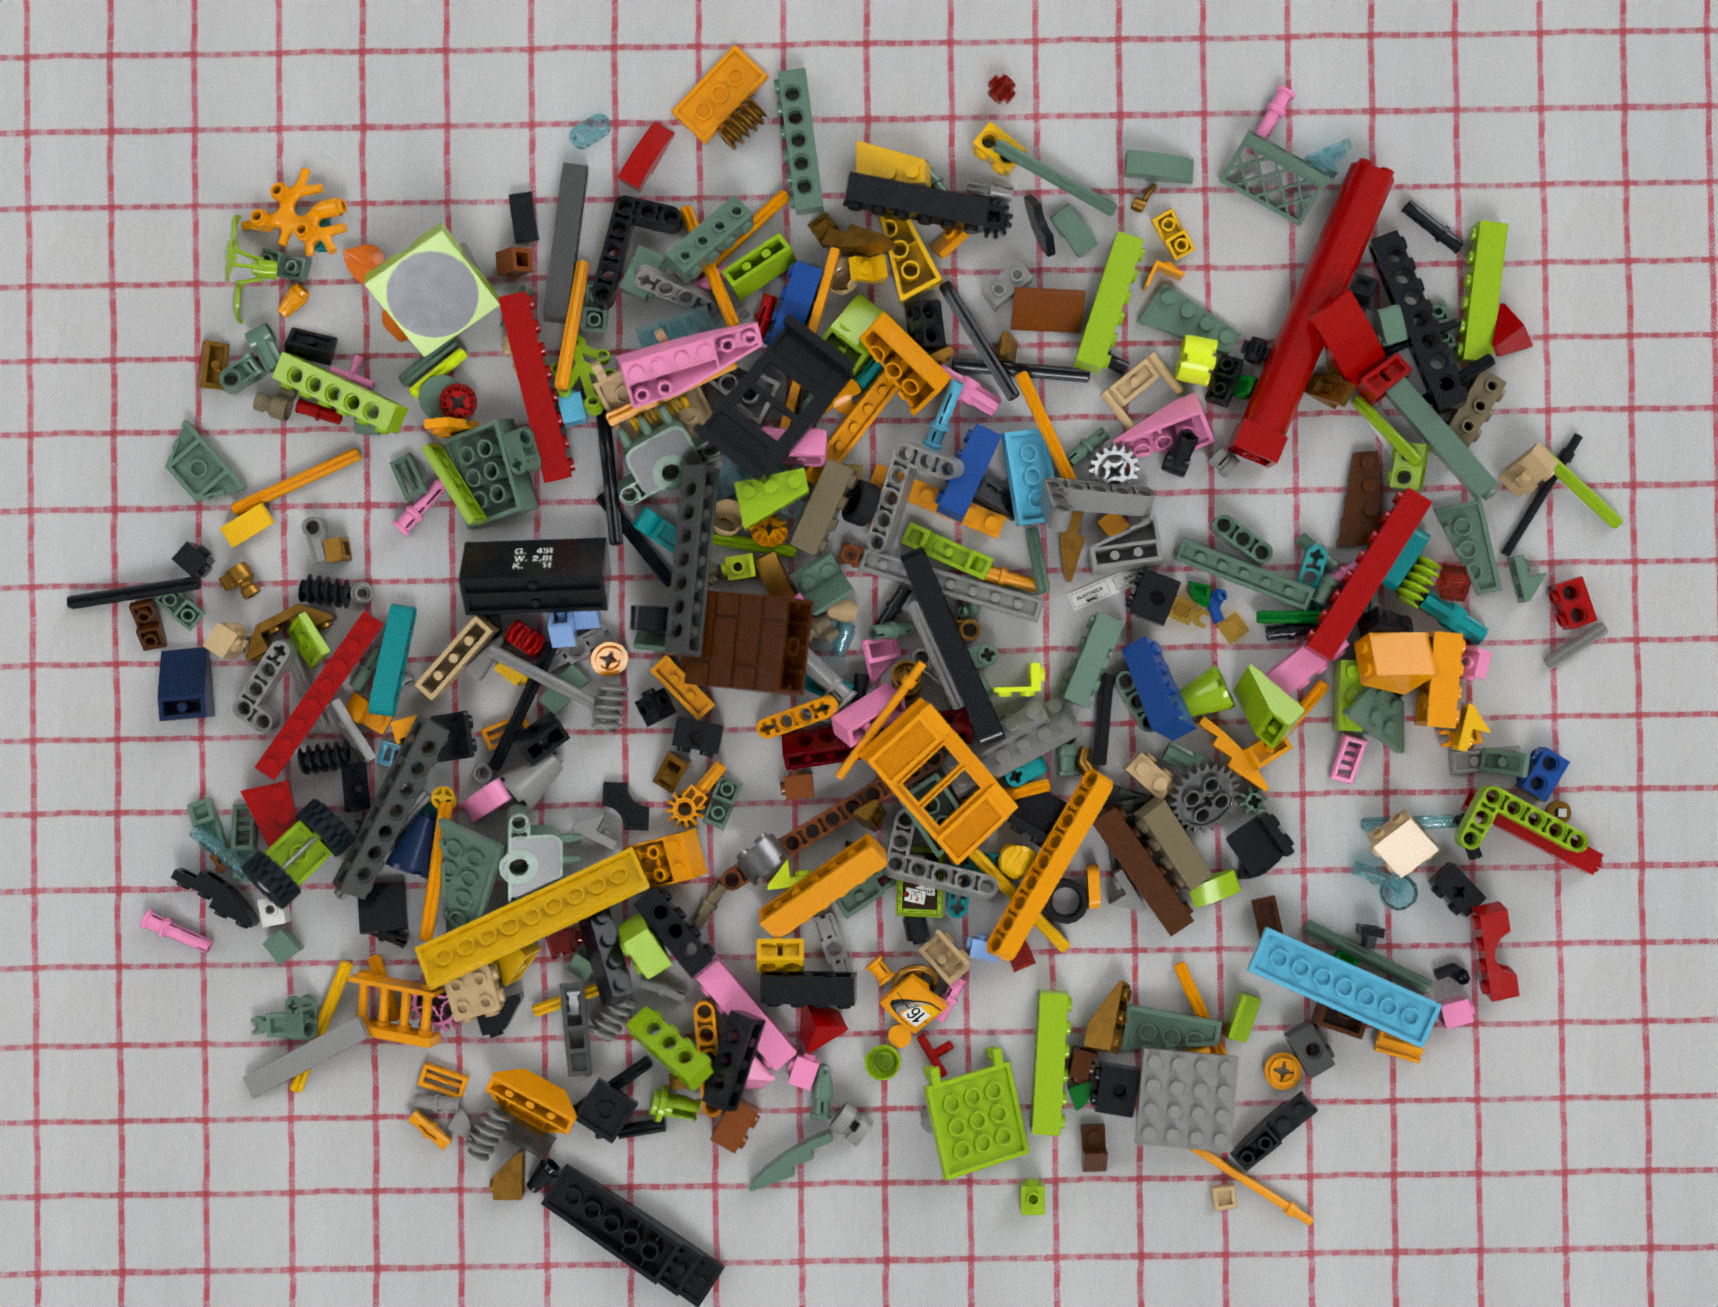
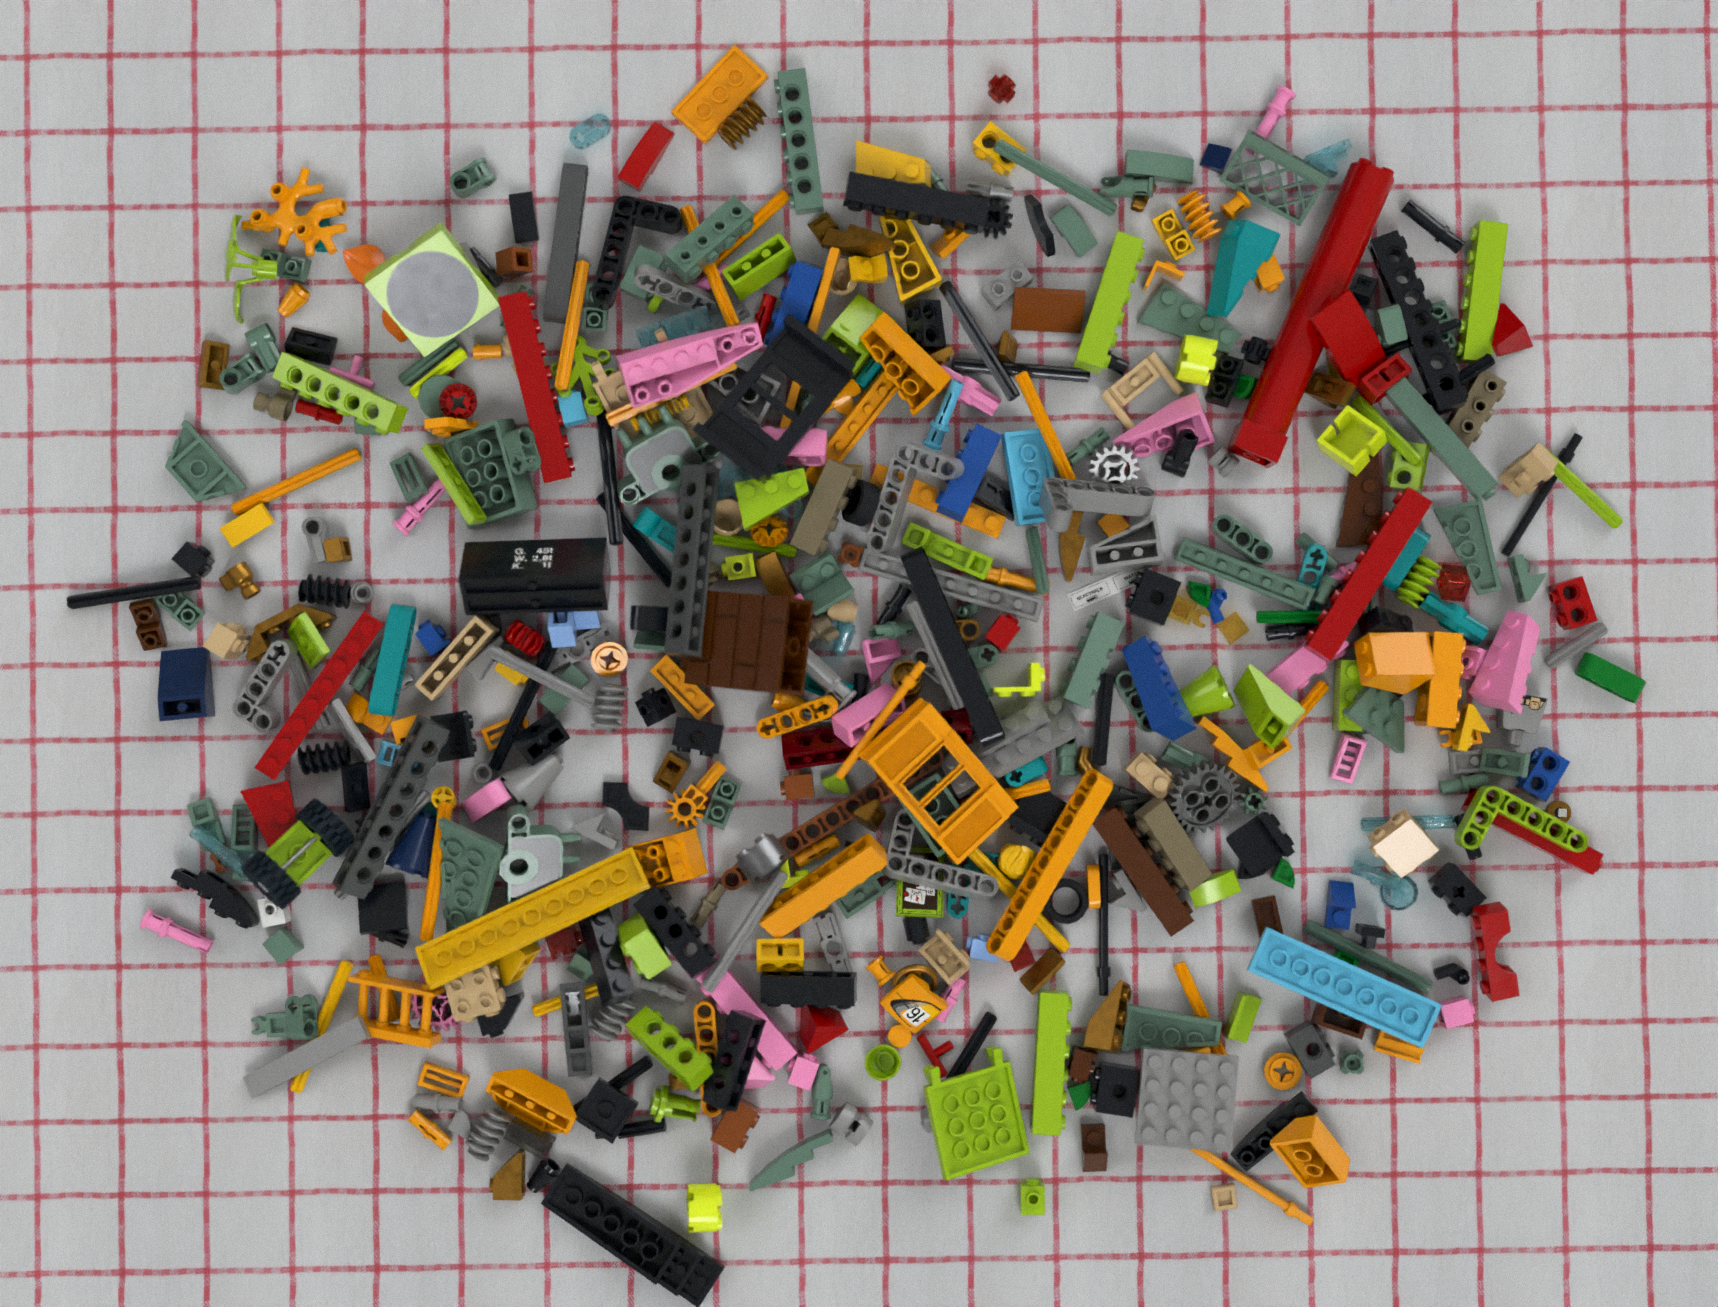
(433, 638): none -> blue brick
(474, 179): none -> sand green piece
(486, 269): none -> dark grey axle
(487, 351): none -> light orange pin
(655, 304): none -> lime tile
(703, 1207): none -> neon yellow brick
(744, 930): none -> light grey axle
(785, 701): none -> light orange cone
(817, 850): none -> light orange pin
(836, 785): none -> lime tile
(973, 1045): none -> black axle
(1002, 631): none -> red brick
(1042, 971): none -> pearl gold slope
(1103, 970): none -> black bar
(1127, 187): none -> sand green piece
(1198, 216): none -> light orange piece
(1215, 157): none -> dark blue slope
(1235, 206): none -> light orange bush
(1238, 258): none -> teal wedge
(1269, 276): none -> light orange brick
(1283, 873): none -> green tile
(1311, 1153): none -> light orange slope
(1339, 904): none -> blue slope
(1355, 441): none -> neon yellow piece
(1356, 1067): none -> sand green plate
(1463, 783): none -> sand green pin
(1506, 666): none -> bright pink wedge
(1522, 723): none -> light grey torso
(1610, 677): none -> green beam

